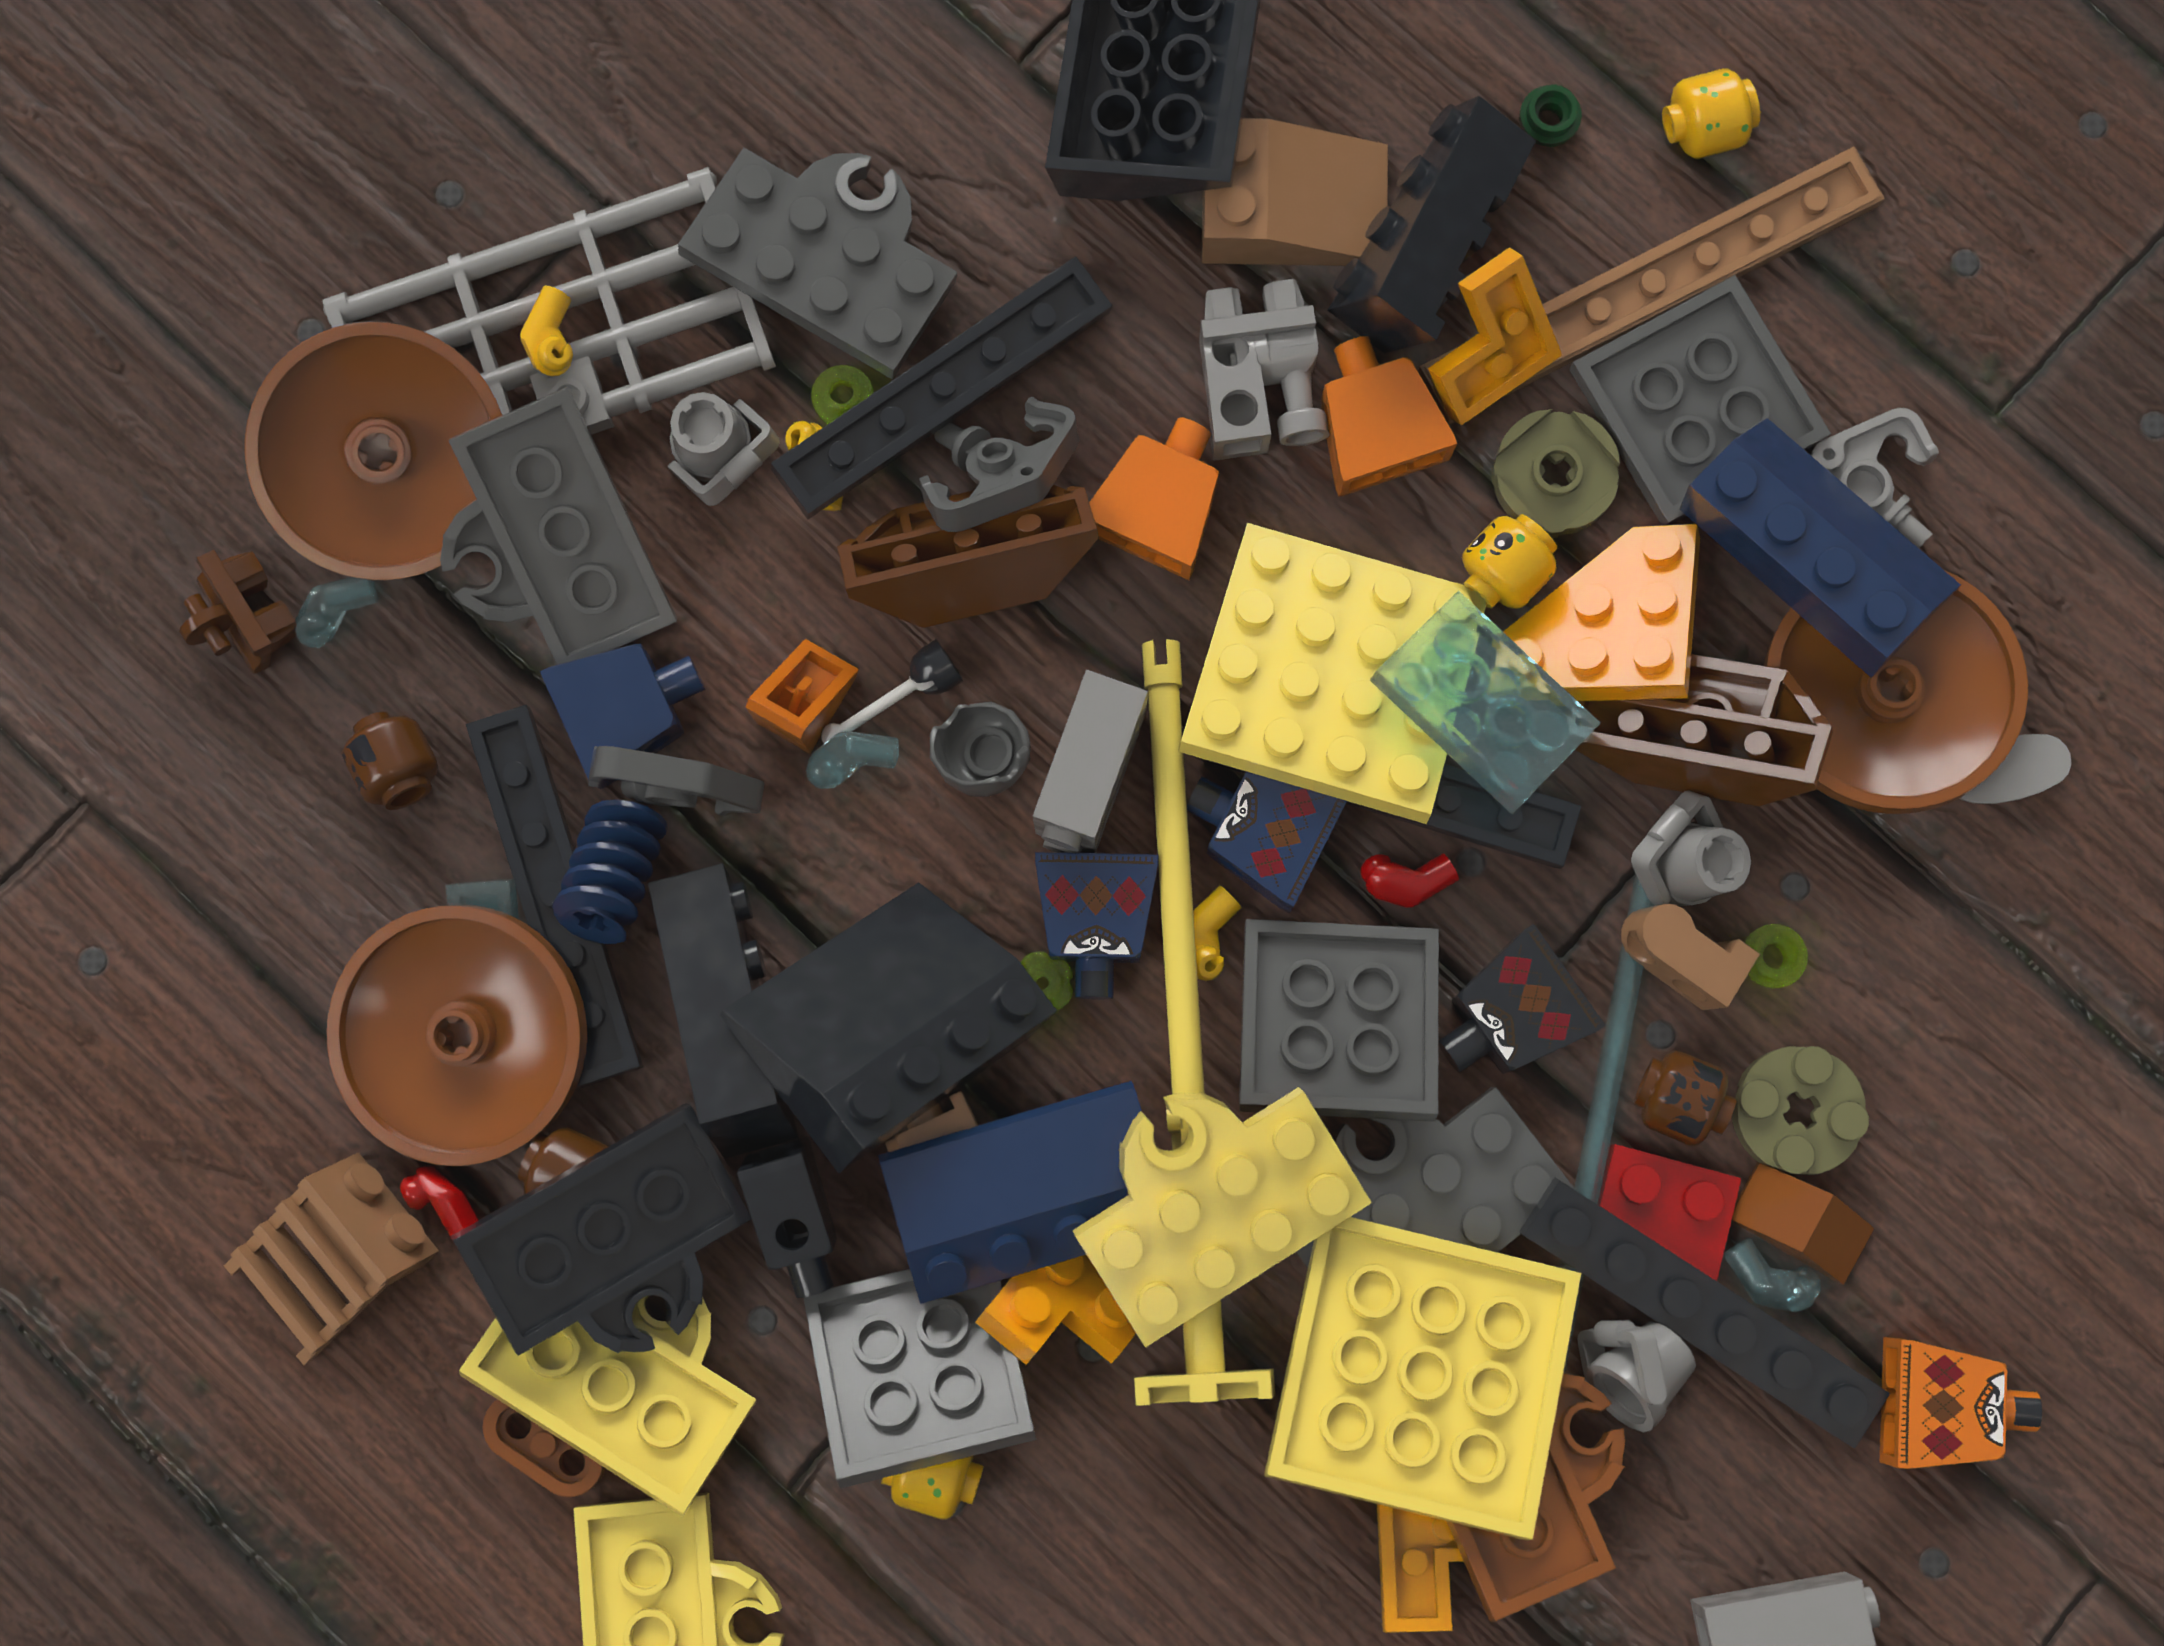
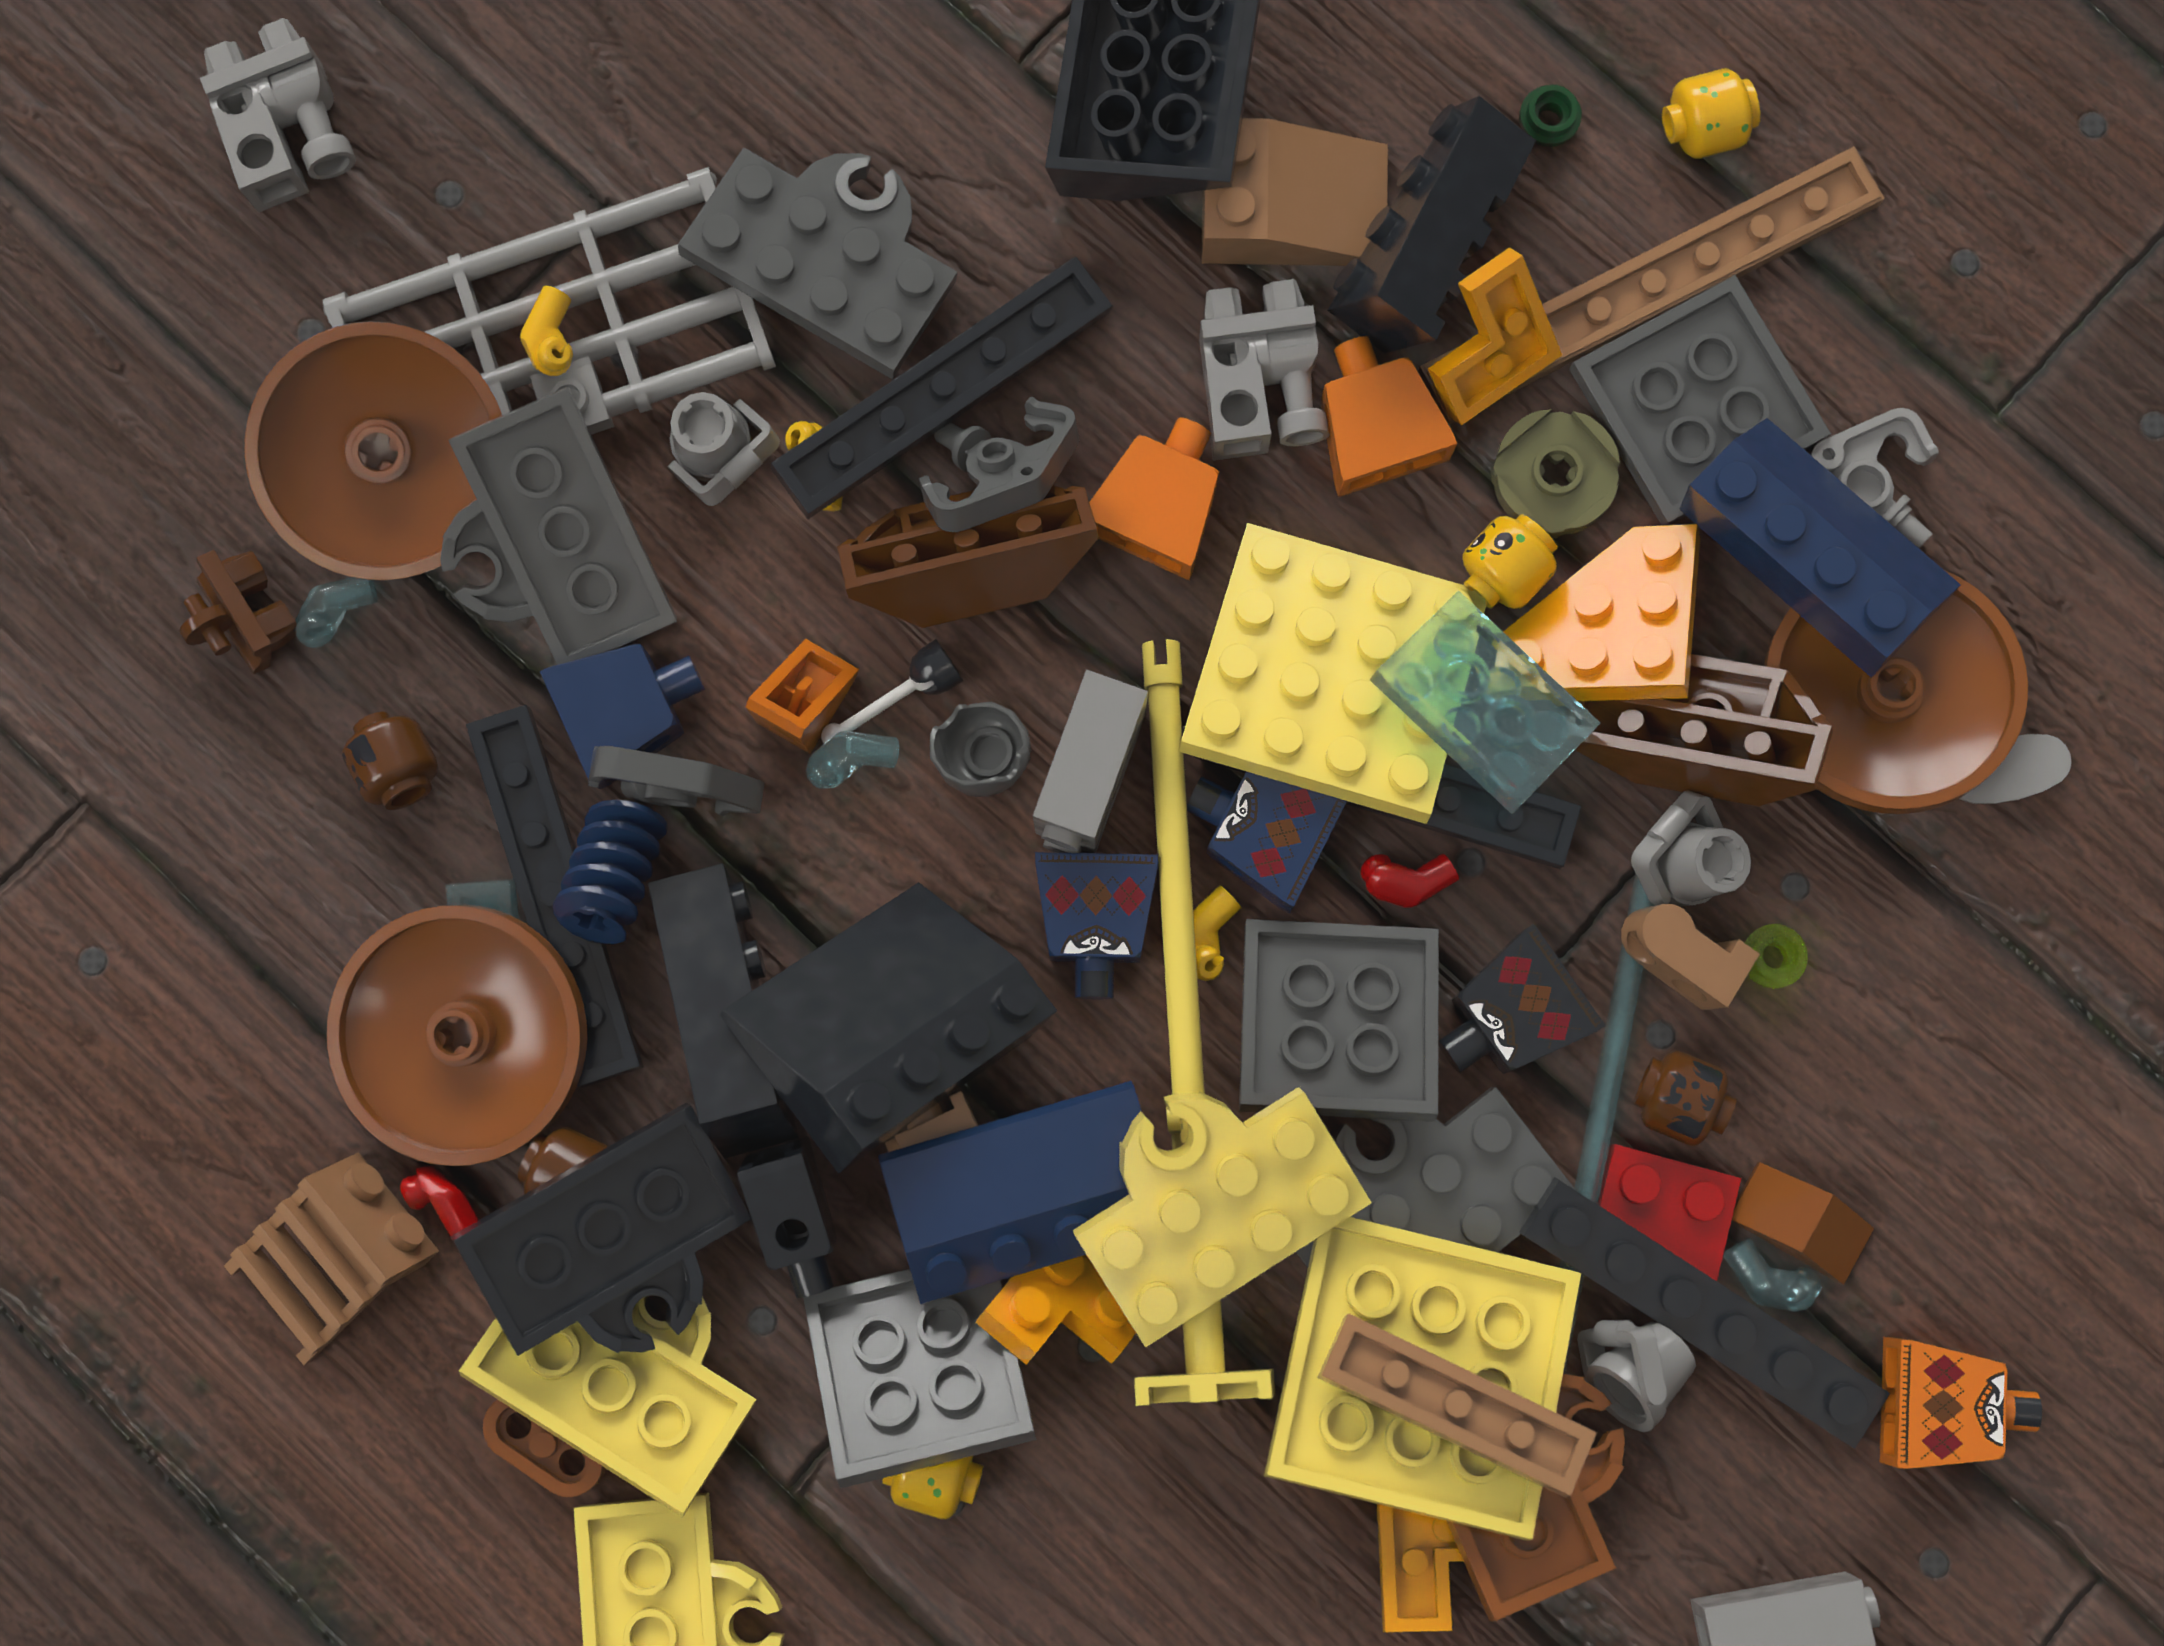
(261, 98): none -> light grey hips
(831, 379): clear neon green plate -> none
(1056, 971): clear neon green plate -> none
(1457, 1405): none -> medium nougat plate
(1837, 1115): olive plate -> none

